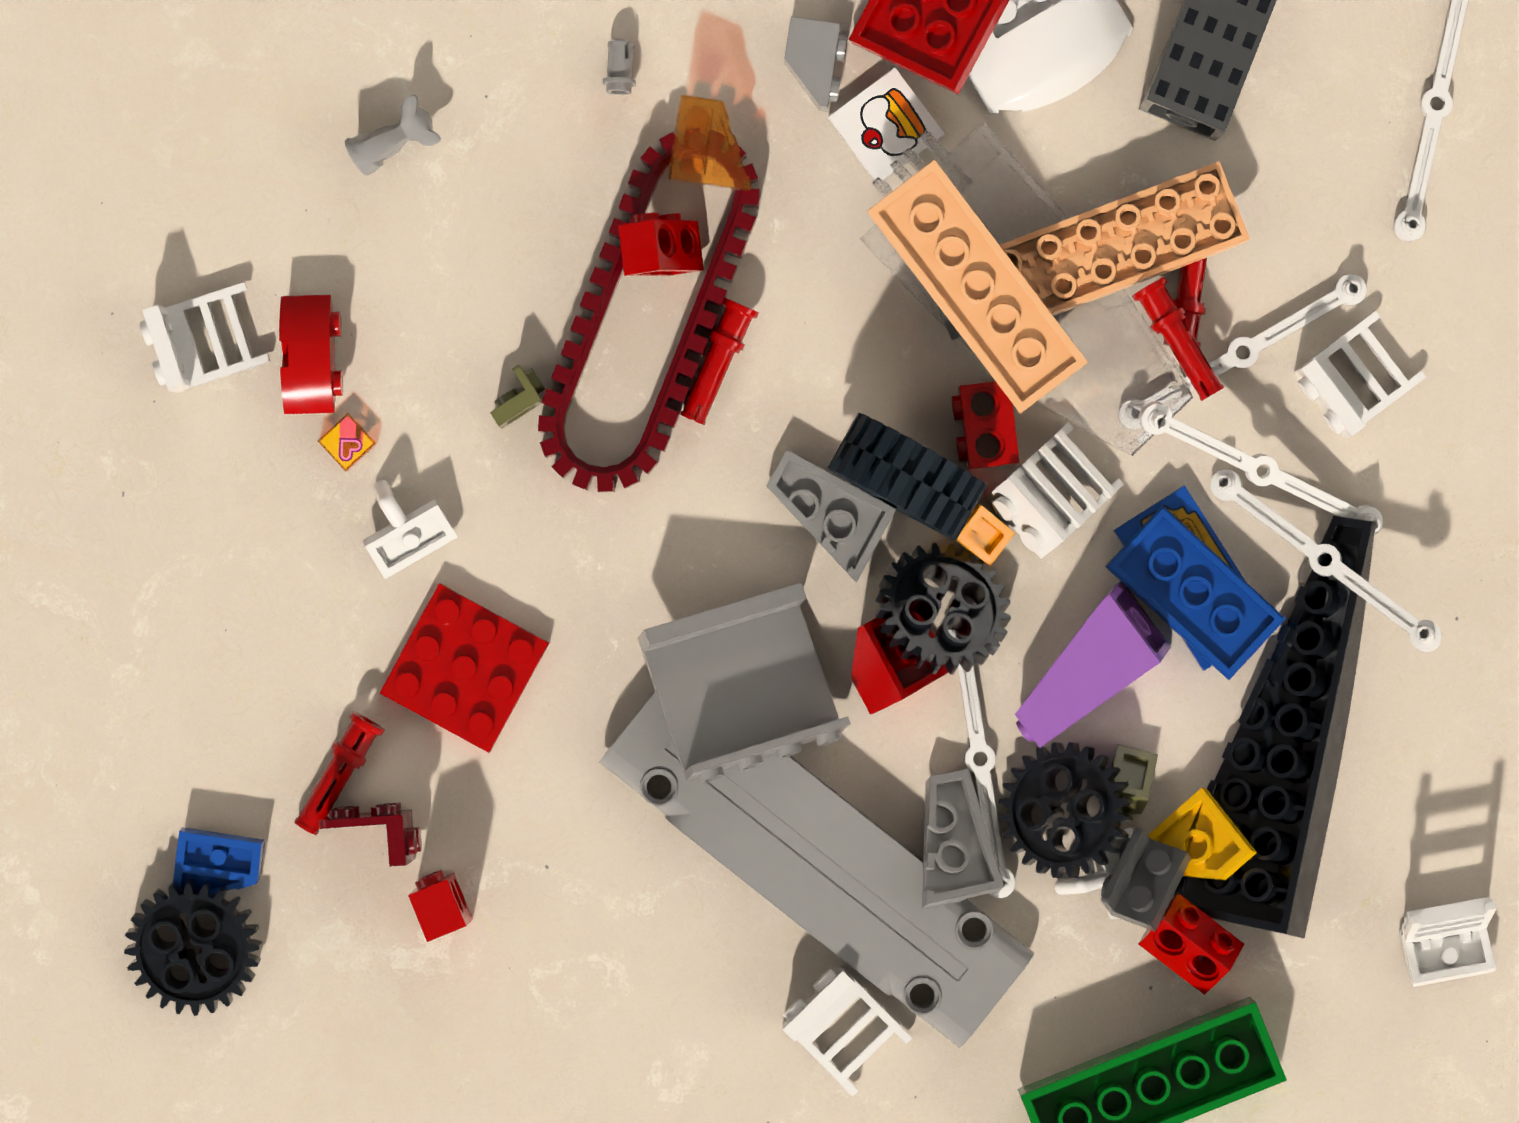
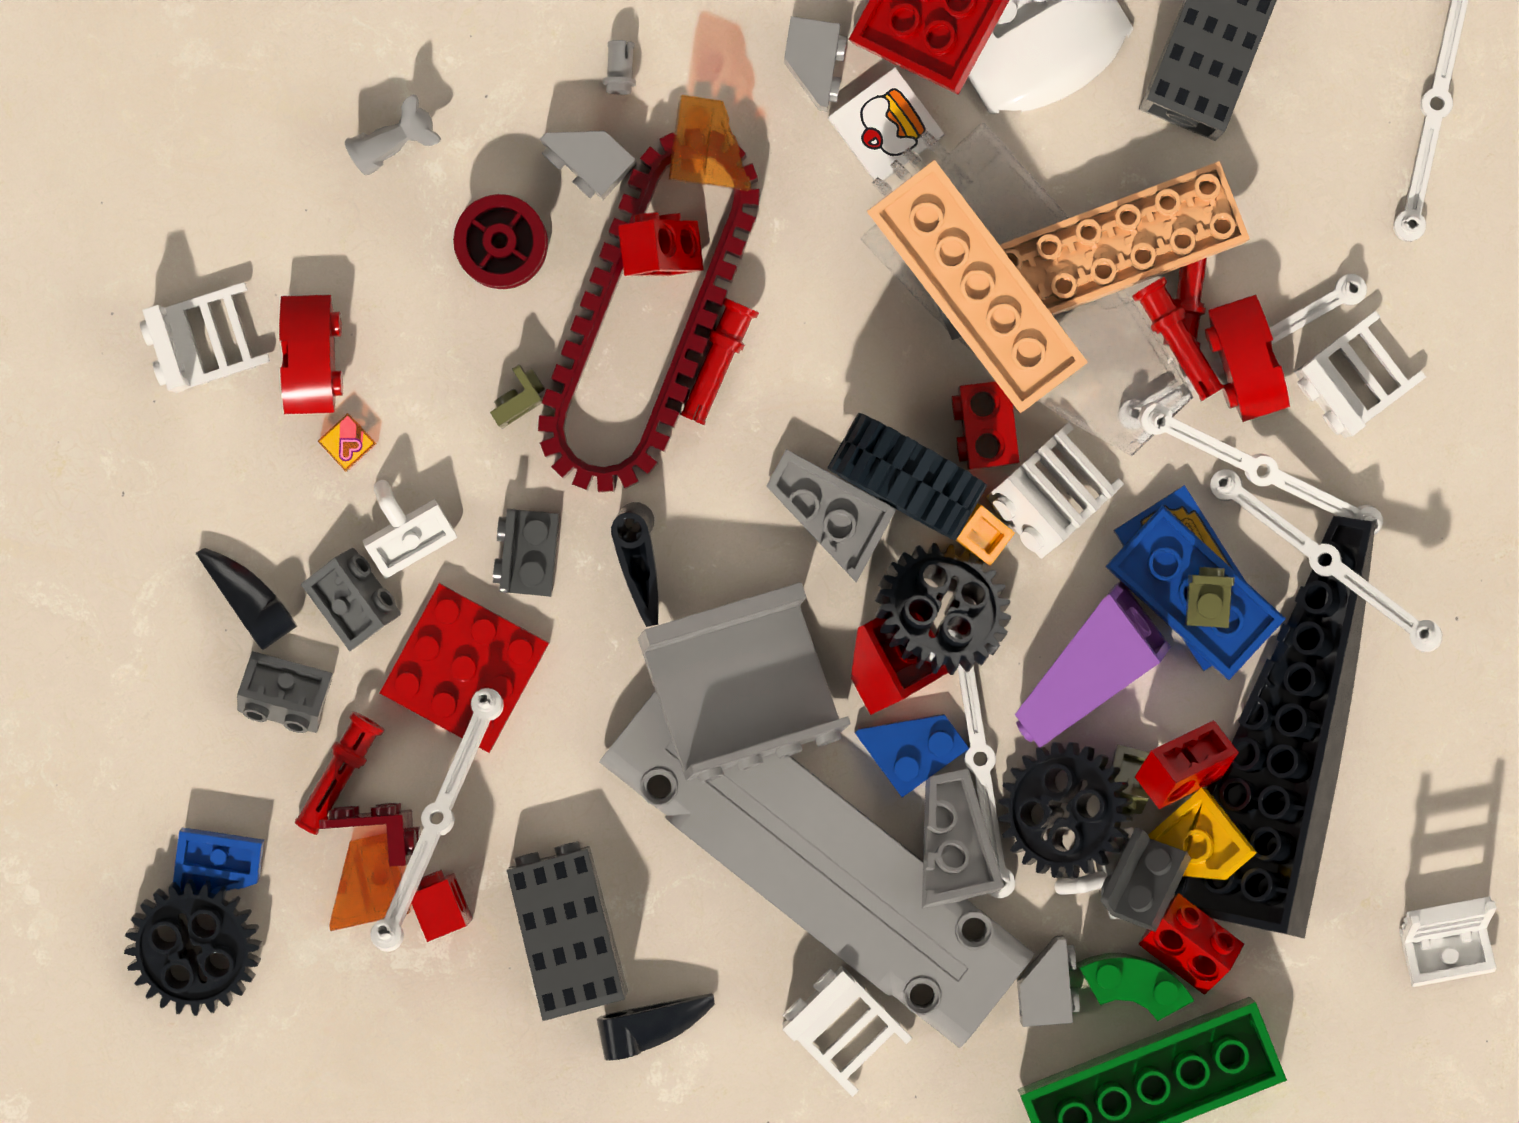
(249, 597): none -> black piece
(283, 692): none -> dark grey bracket
(351, 598): none -> dark grey bracket
(365, 883): none -> clear orange wing
(387, 932): none -> white piece
(494, 217): none -> dark red wheel
(527, 552): none -> dark grey bracket
(566, 931): none -> dark grey slope
(592, 157): none -> light grey slope
(638, 559): none -> black piece
(645, 1027): none -> black piece
(912, 749): none -> blue wing
(1046, 989): none -> light grey slope
(1136, 980): none -> green brick
(1186, 764): none -> red brick
(1209, 598): none -> olive bracket
(1246, 352): none -> red brick

